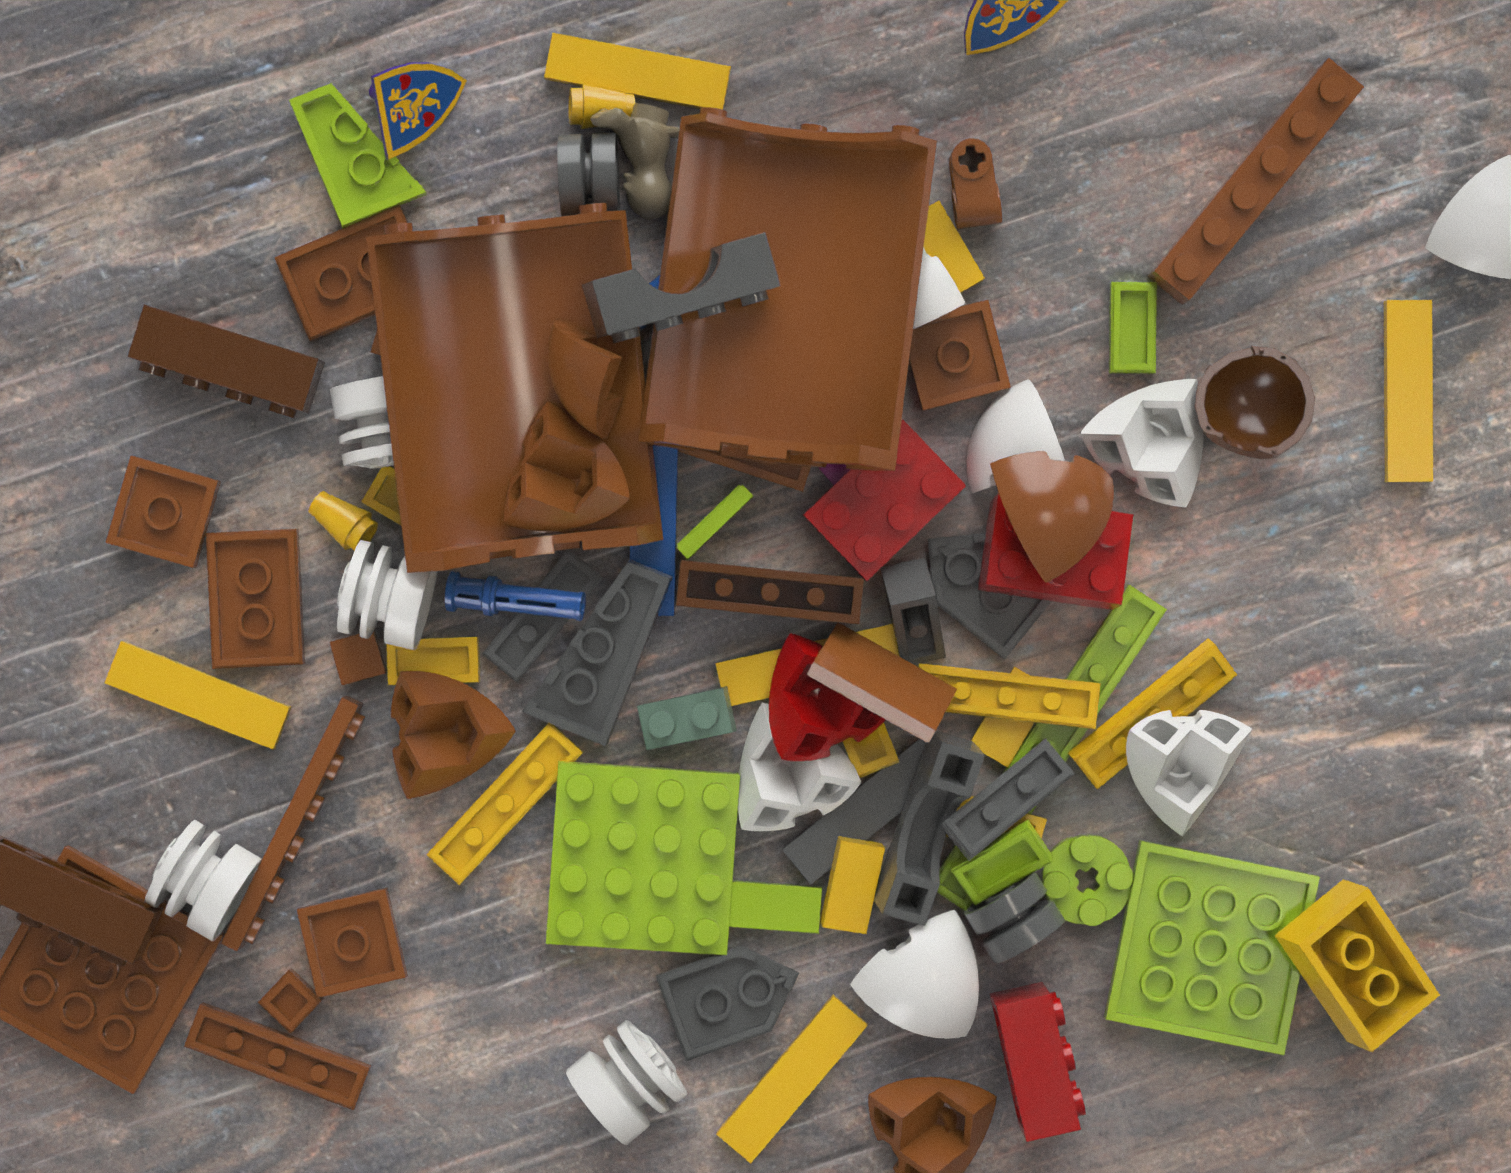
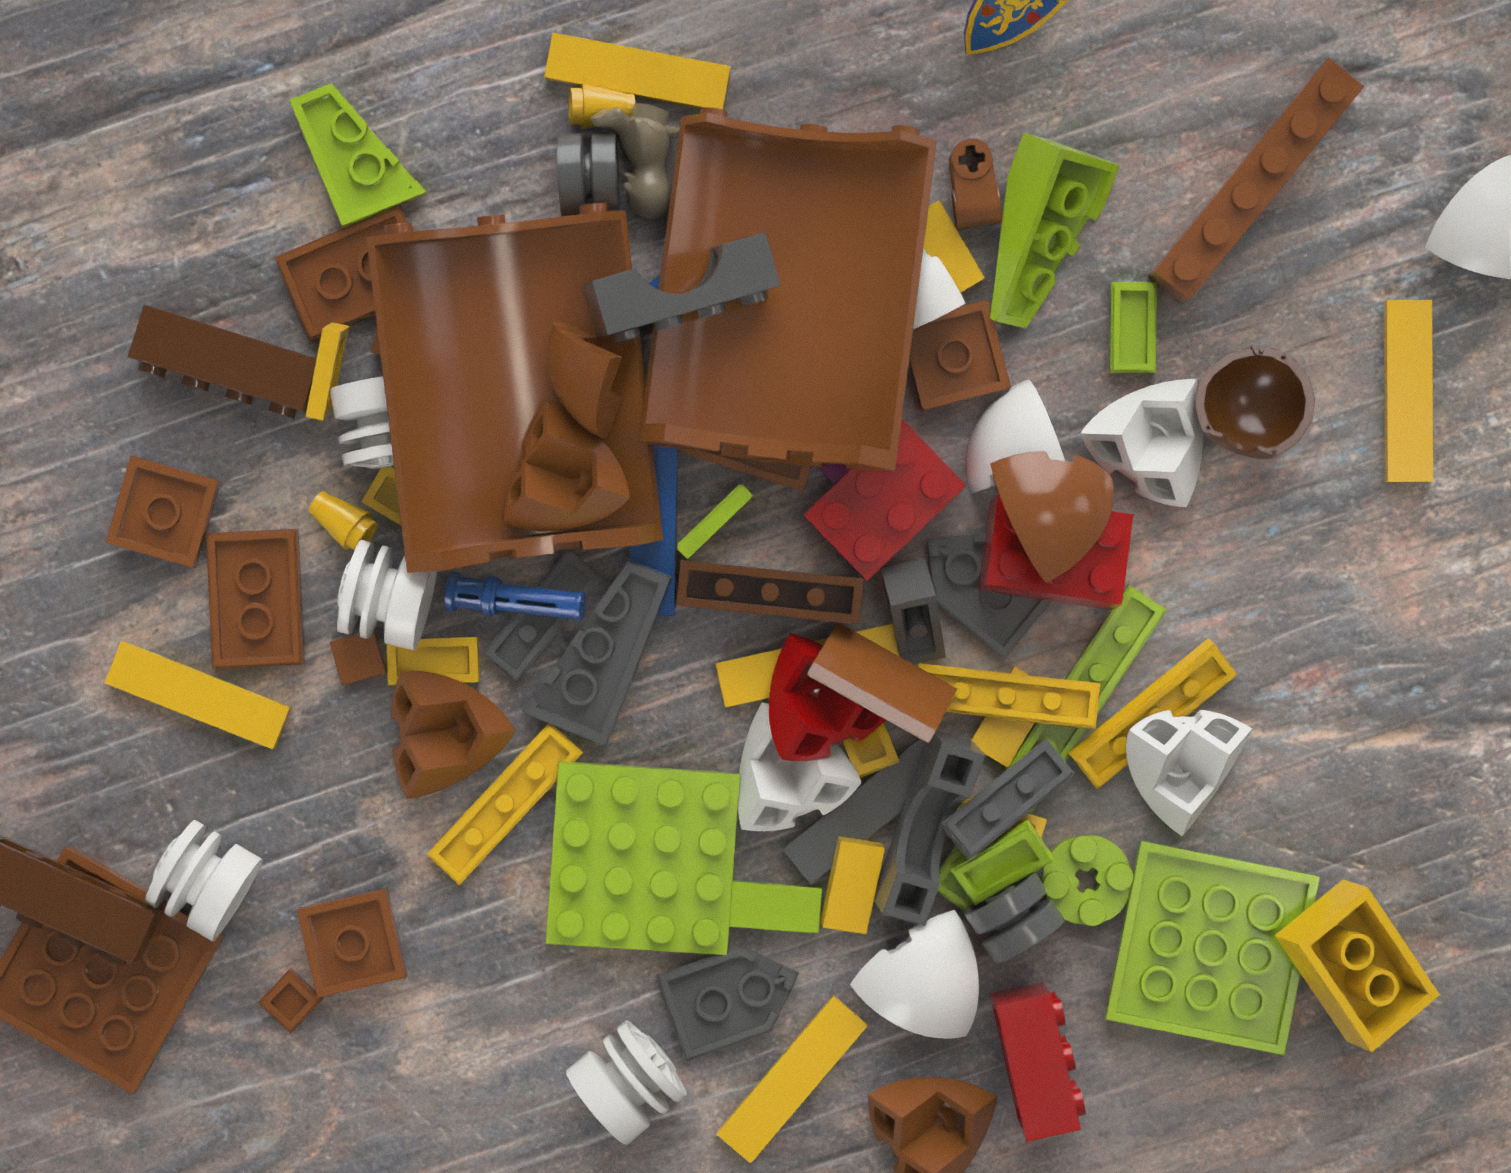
(277, 1055): dark orange tile -> none
(286, 841): dark orange plate -> none
(327, 370): none -> yellow tile
(413, 102): shield -> none
(686, 718): sand green plate -> none
(1045, 207): none -> lime wedge

